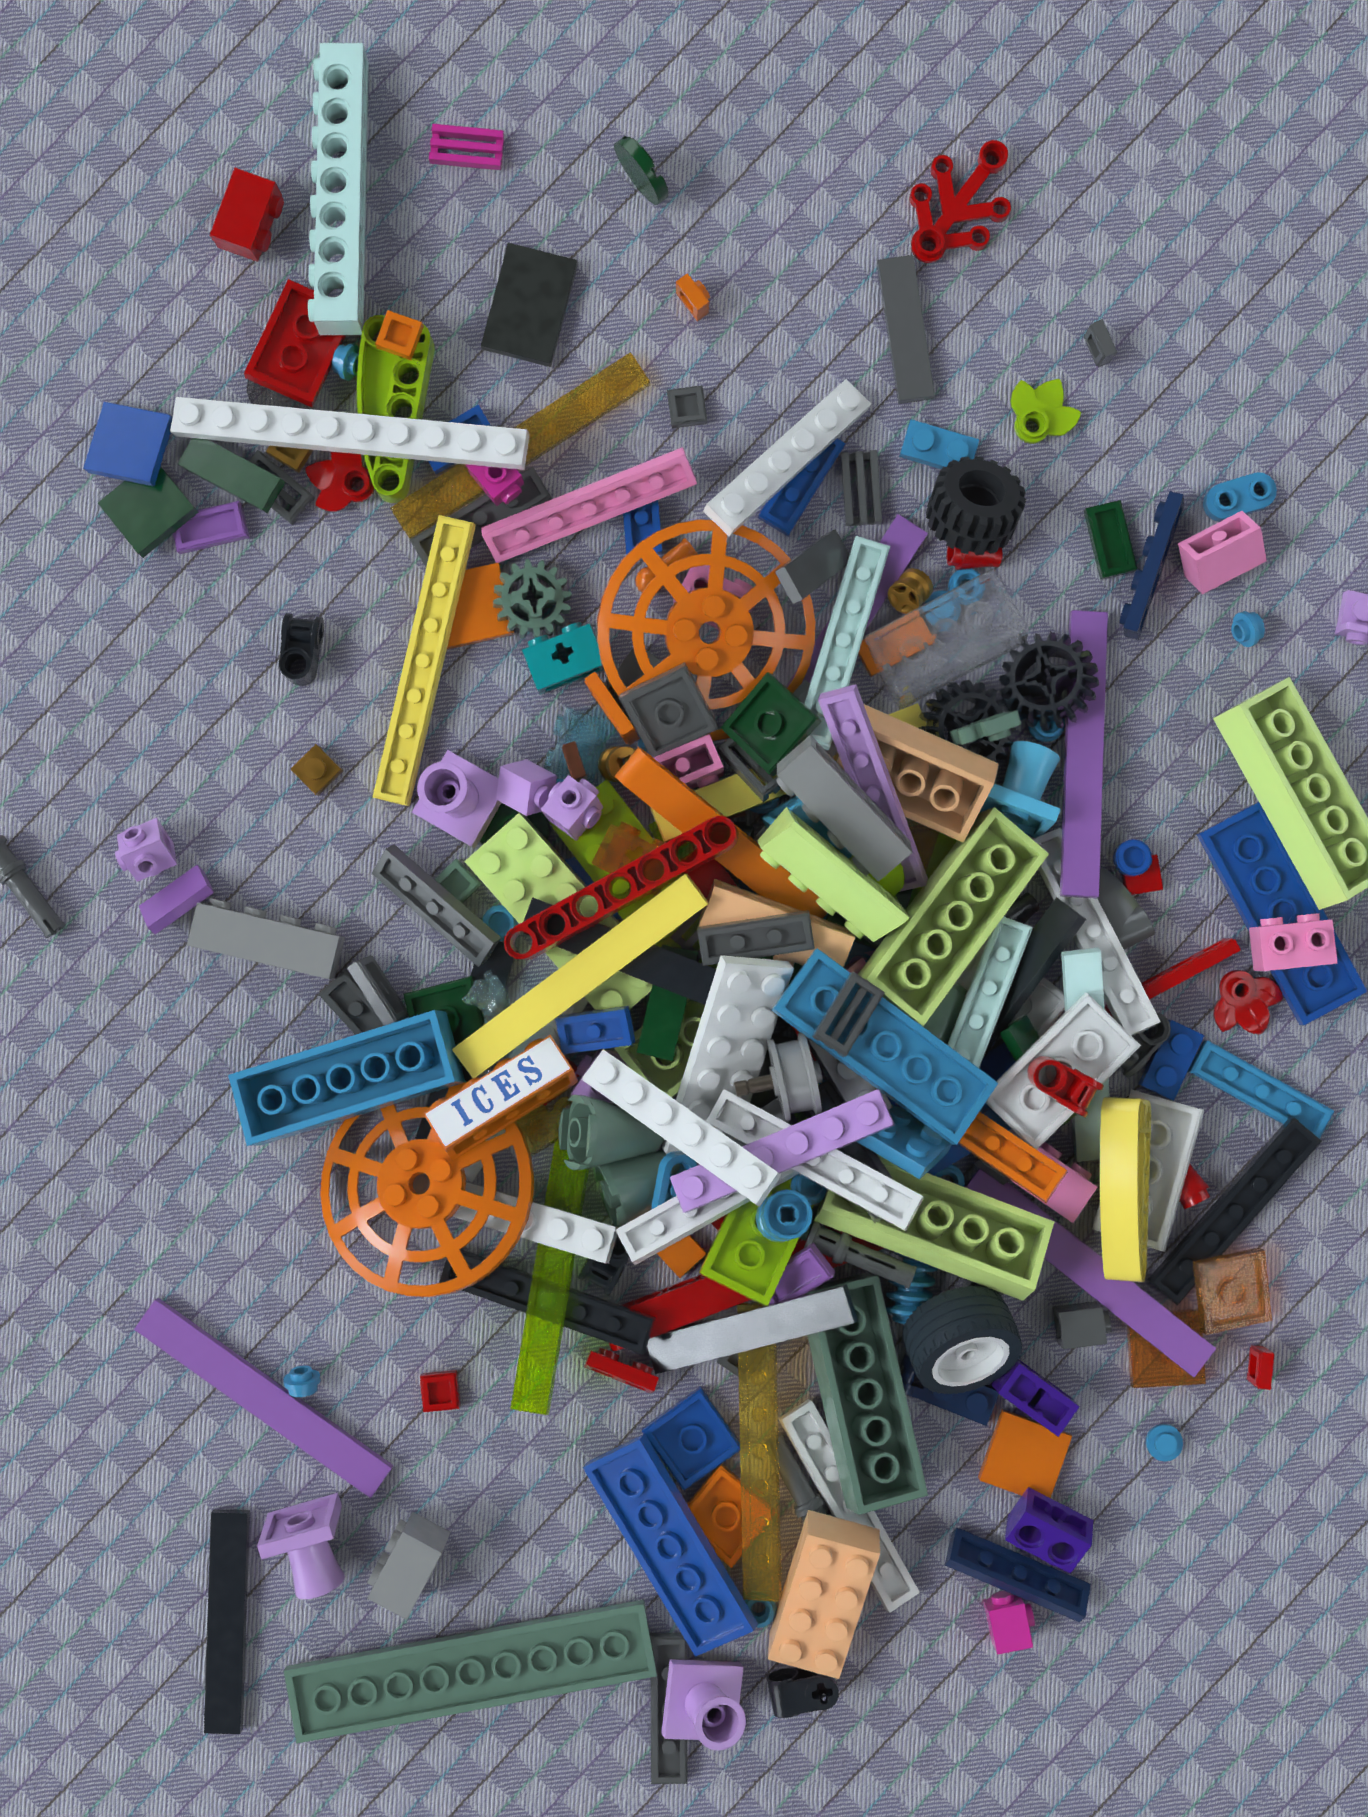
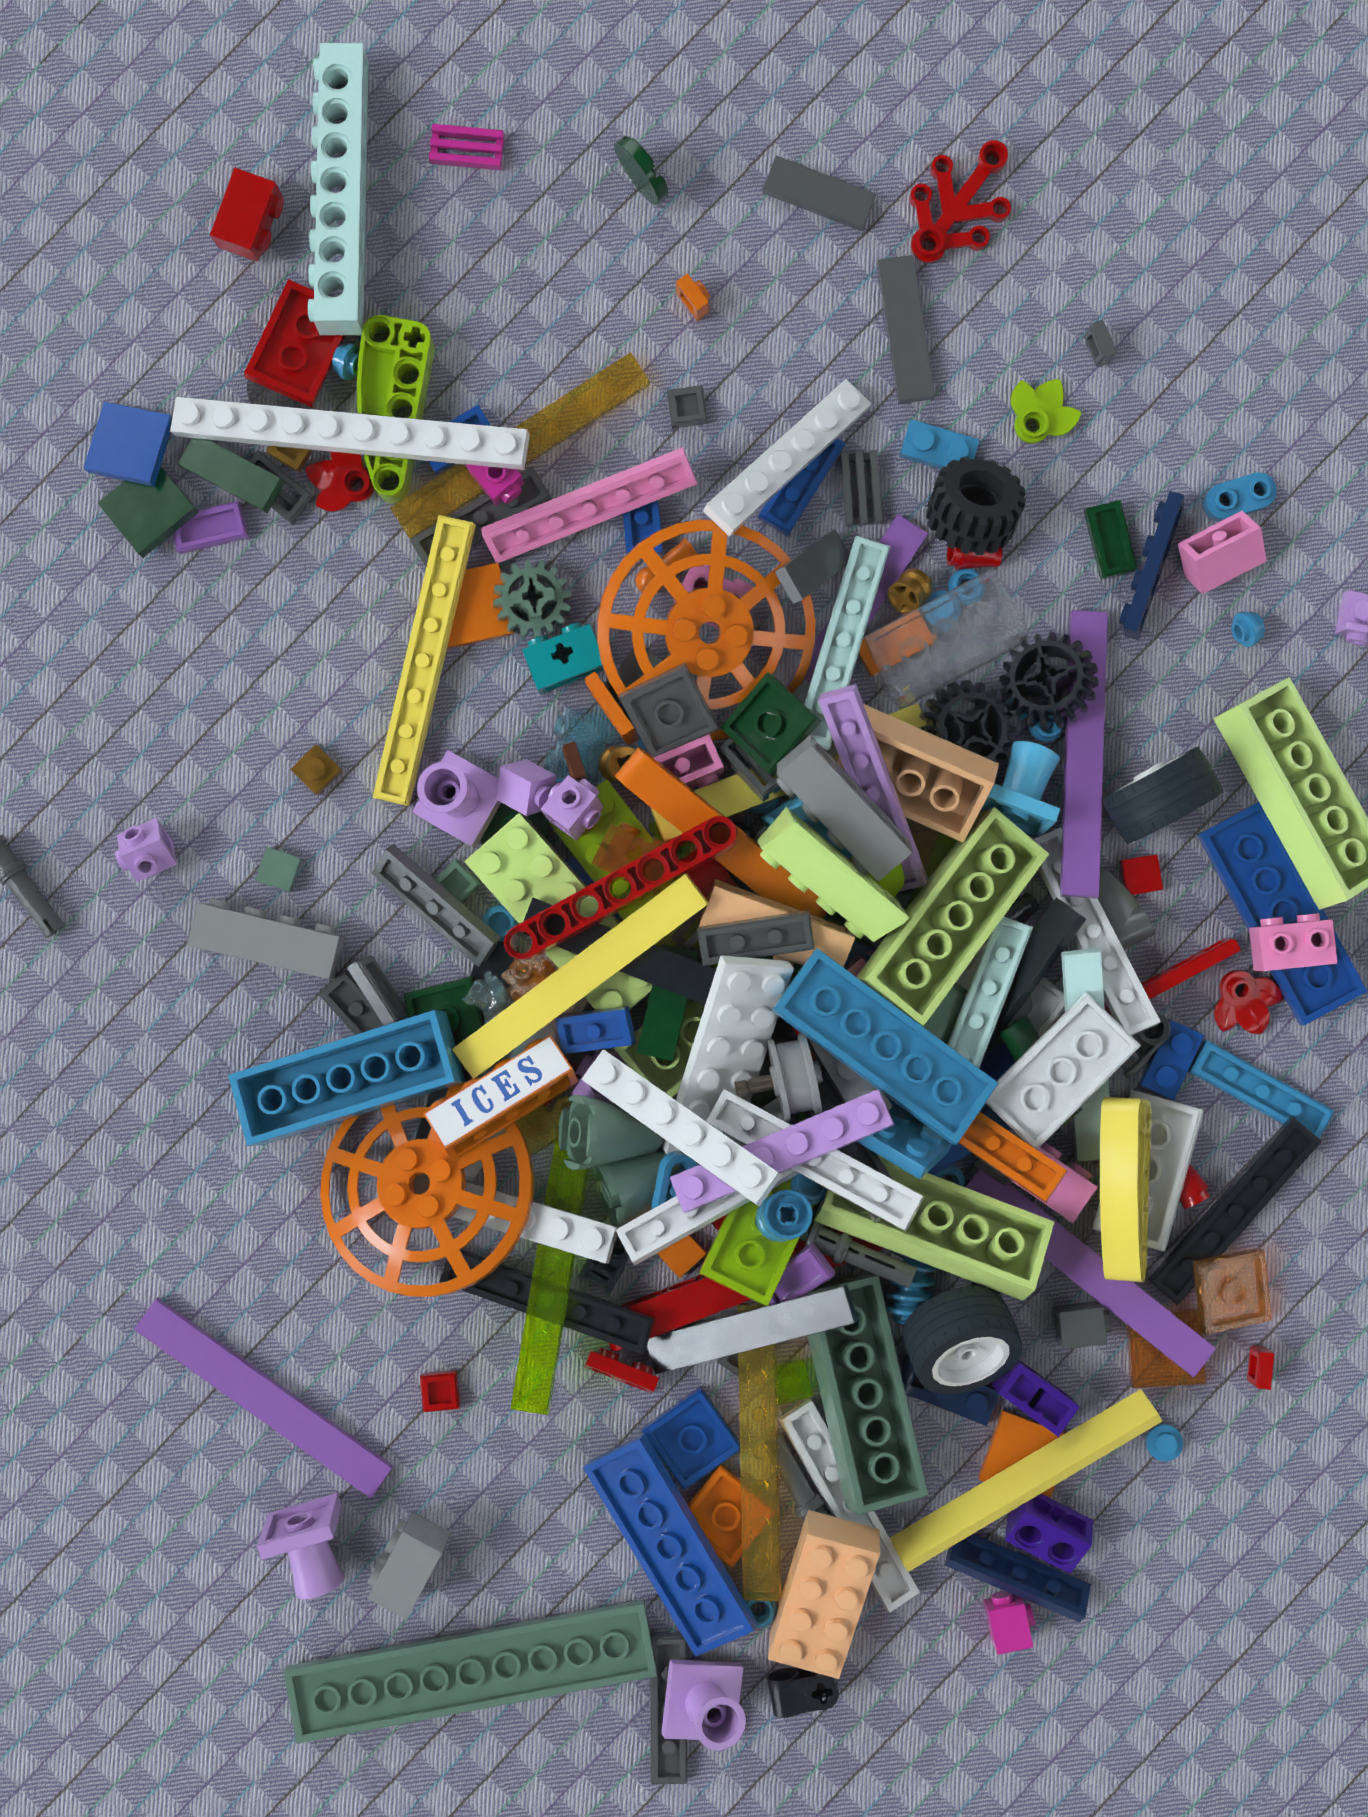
(176, 899): medium lavender tile -> none
(226, 1621): black tile -> none
(278, 869): none -> sand green tile
(301, 641): black piece -> none
(302, 1381): dark azure plate -> none
(399, 335): orange plate -> none
(525, 975): none -> clear orange brick
(529, 304): pearl dark grey tile -> none
(793, 1382): none -> clear neon green tile
(819, 193): none -> dark grey tile
(831, 1041): dark grey tile -> none
(994, 727): sand green plate -> none
(1025, 1480): none -> light yellow tile
(1069, 1087): red piece -> none
(1132, 857): blue tile -> none
(1162, 795): none -> black wheel

